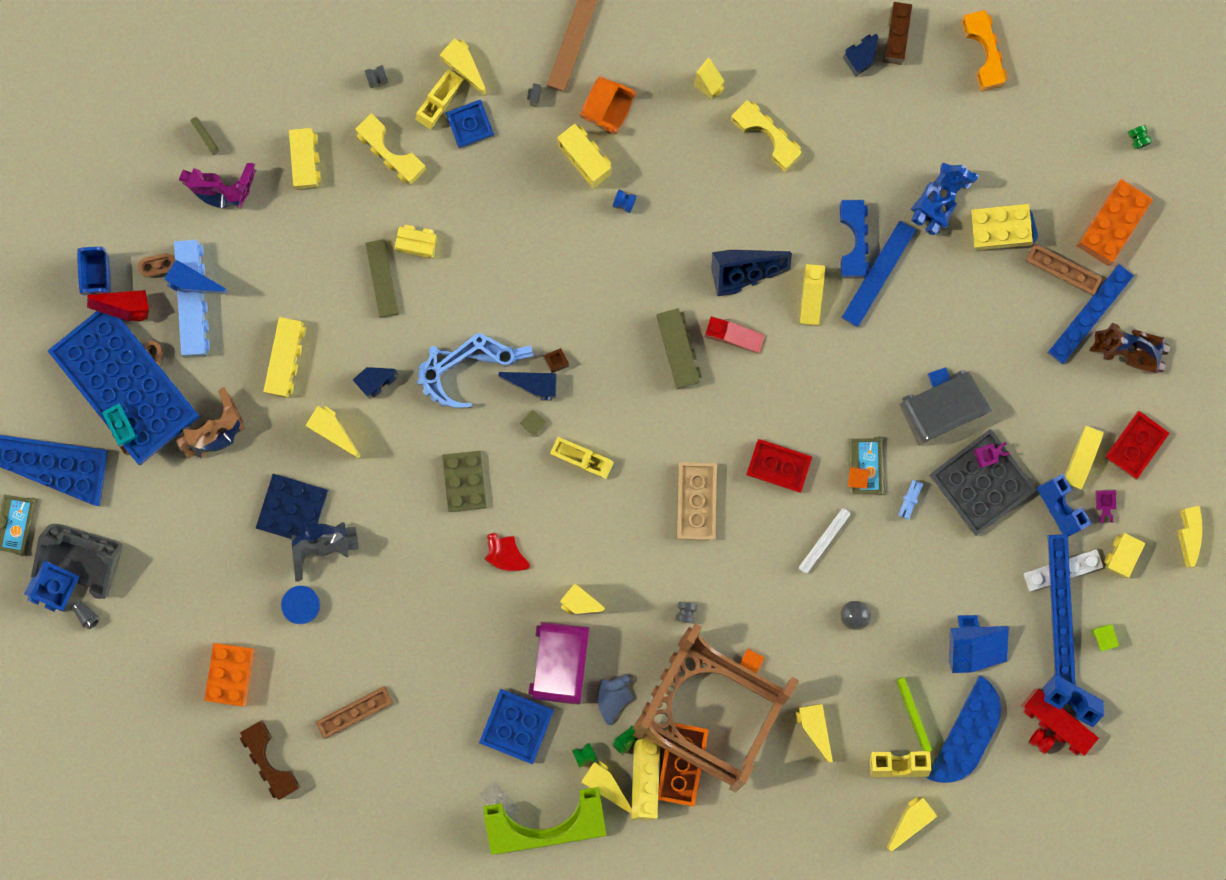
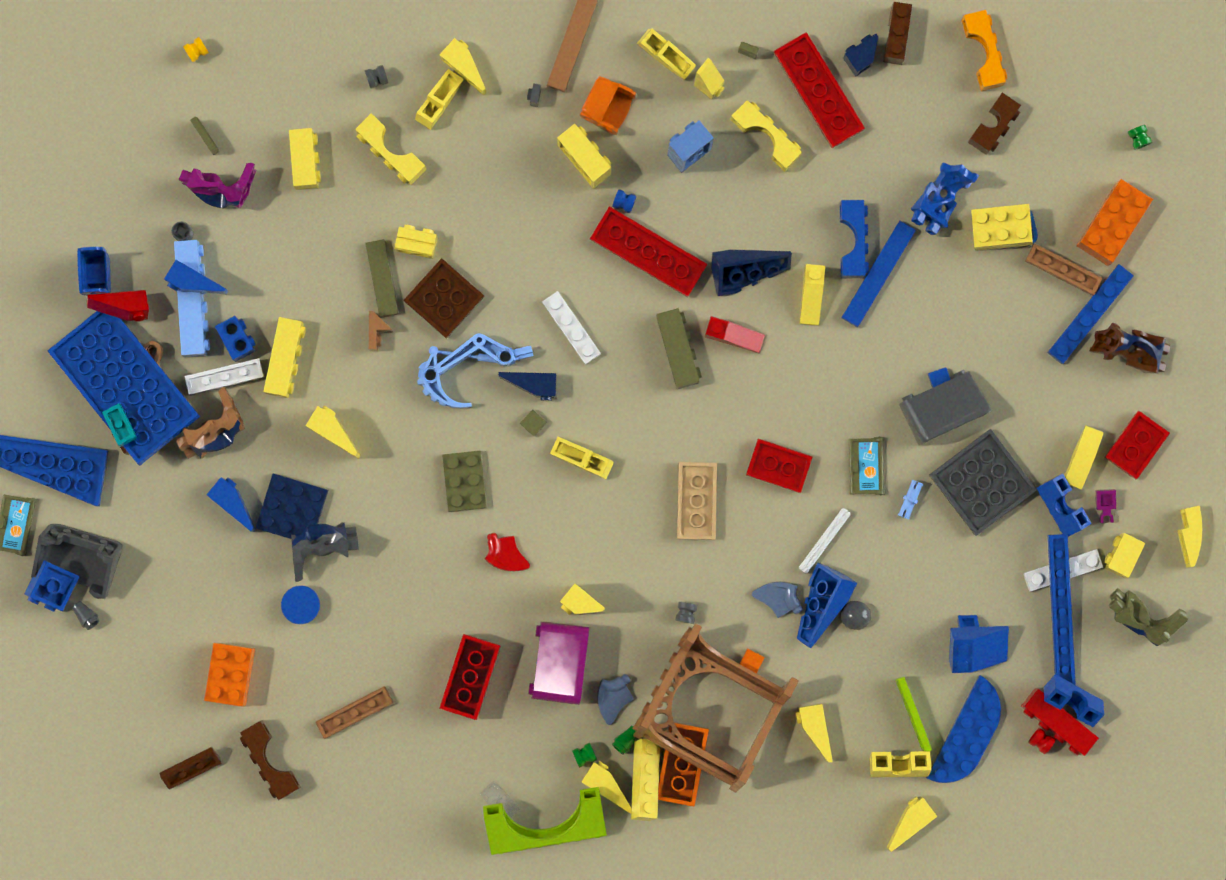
(157, 263): medium nougat plate -> none
(180, 229): none -> dark grey wheel
(190, 768): none -> reddish brown plate
(196, 49): none -> yellow wheel
(224, 376): none -> white plate
(230, 500): none -> blue slope
(232, 340): none -> blue brick
(373, 379): dark blue slope -> none
(376, 325): none -> medium nougat slope
(444, 298): none -> reddish brown plate
(469, 124): blue tile -> none
(470, 677): none -> red brick
(516, 726): blue plate -> none
(556, 360): reddish brown plate -> none
(571, 328): none -> white plate
(648, 251): none -> red plate
(666, 53): none -> light yellow slope
(690, 145): none -> medium blue brick
(748, 50): none -> olive tile
(779, 597): none -> sand blue arm
(819, 90): none -> red plate
(826, 598): none -> blue wedge
(858, 477): orange tile -> none
(989, 454): magenta plate -> none
(1004, 110): none -> reddish brown arch
(1105, 637): lime panel -> none
(1135, 616): none -> olive hips

